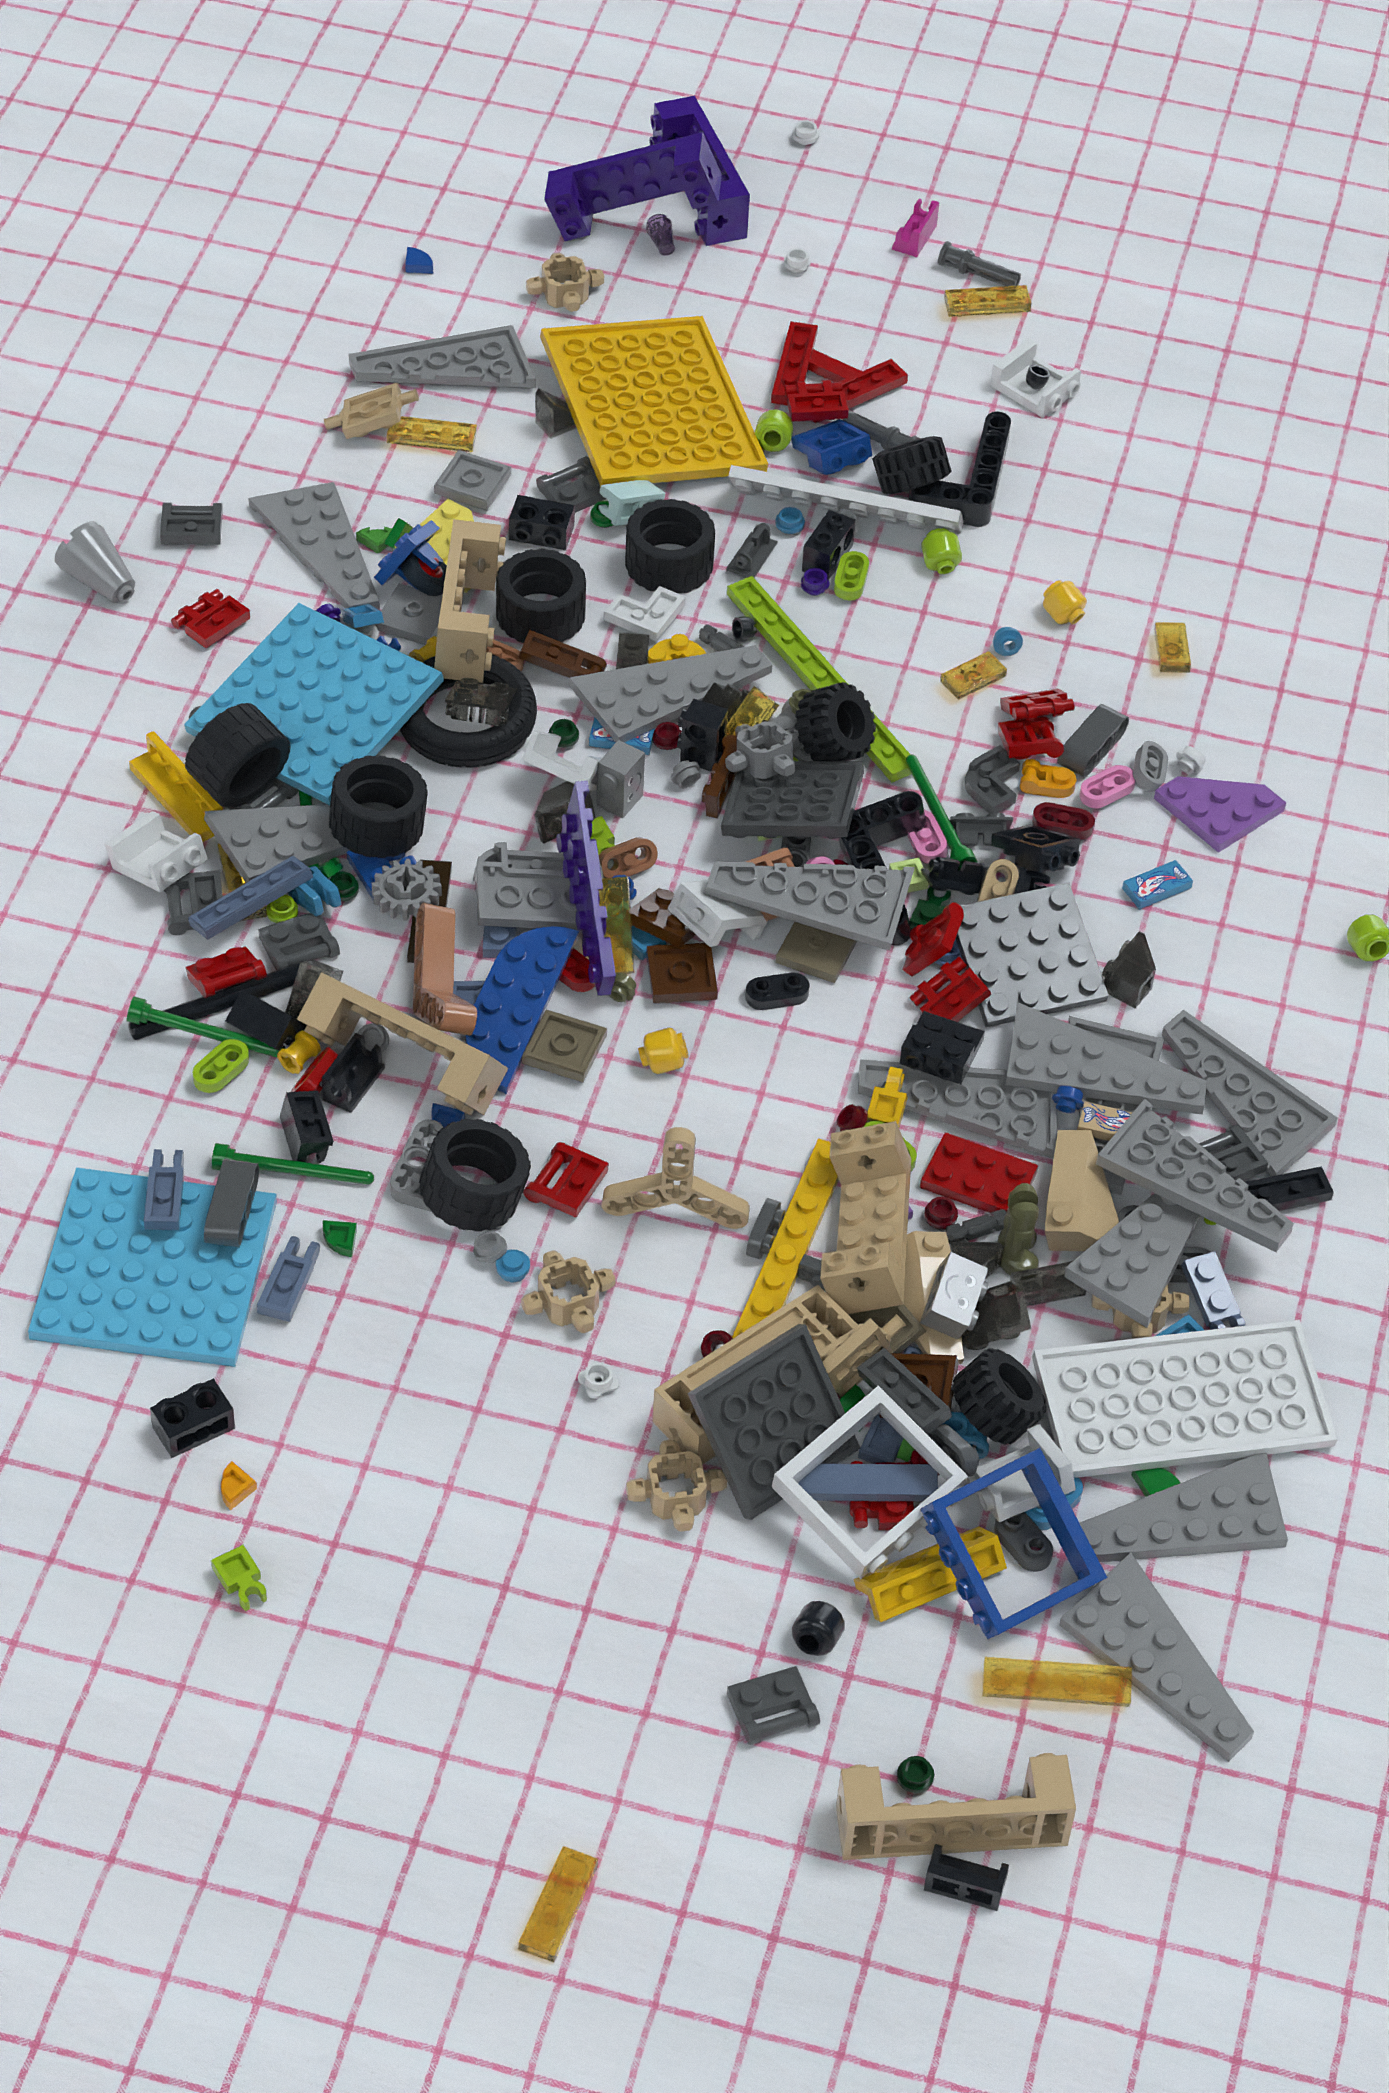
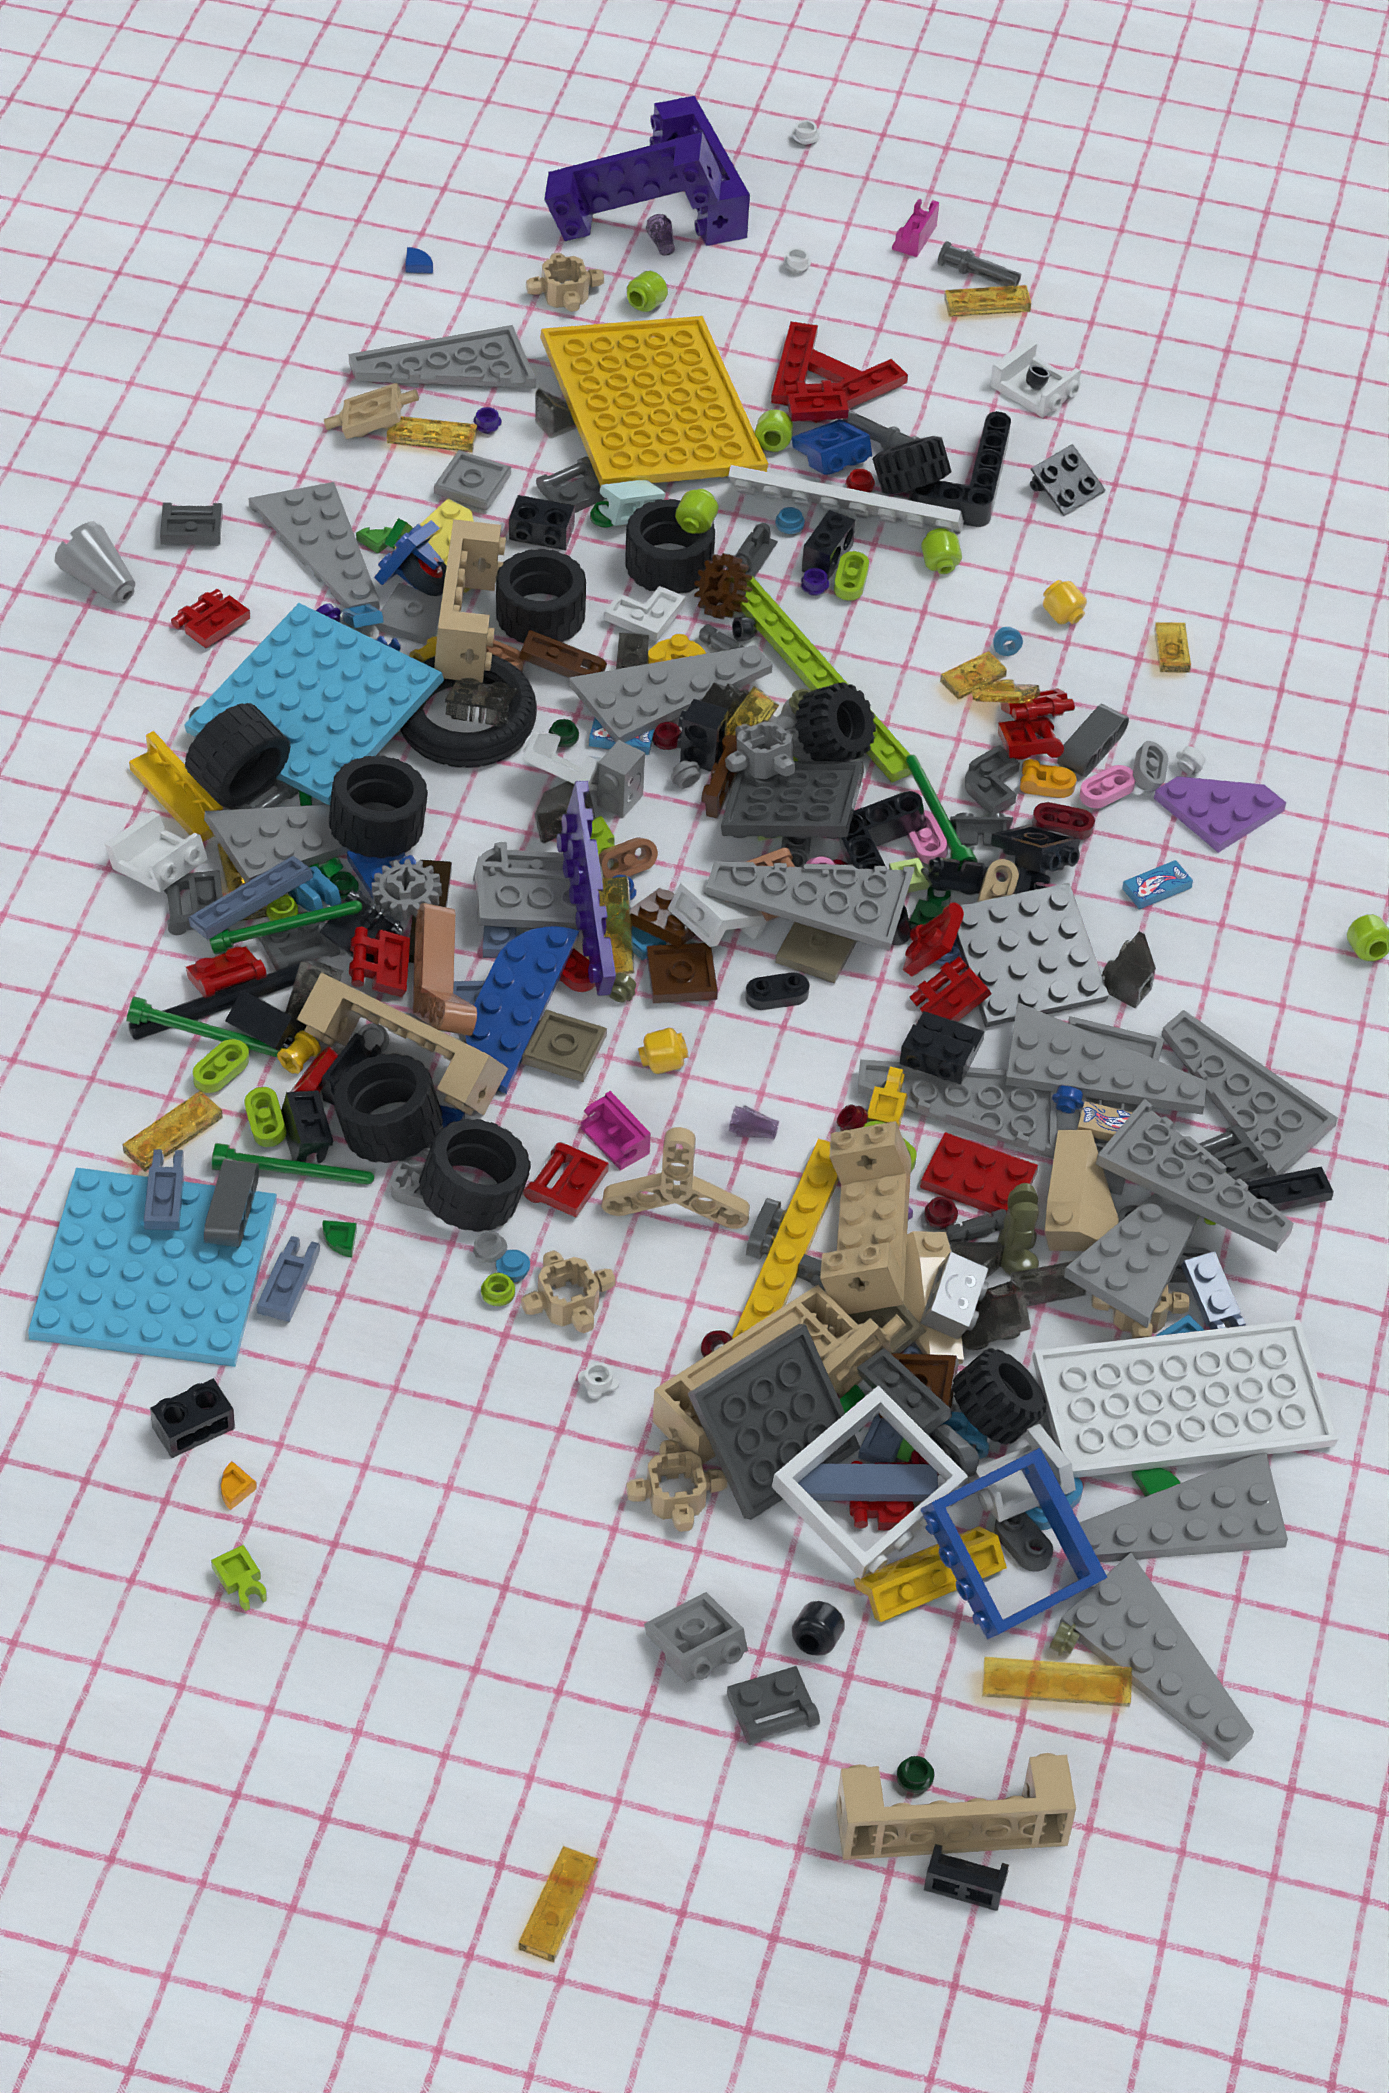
(173, 1130): none -> clear yellow plate
(227, 938): none -> green piece
(265, 1119): none -> lime plate
(342, 929): none -> black hinge
(390, 962): none -> red plate
(394, 1133): none -> black tyre
(487, 420): none -> dark purple plate
(494, 1283): none -> lime plate
(616, 1131): none -> dark pink hinge
(647, 291): none -> lime head
(697, 511): none -> lime head
(697, 1637): none -> light grey plate
(723, 586): none -> reddish brown gear
(751, 1123): none -> clear purple cone
(860, 480): none -> red plate
(1005, 692): none -> clear yellow plate
(1064, 1639): none -> olive plate
(1066, 480): none -> hinge

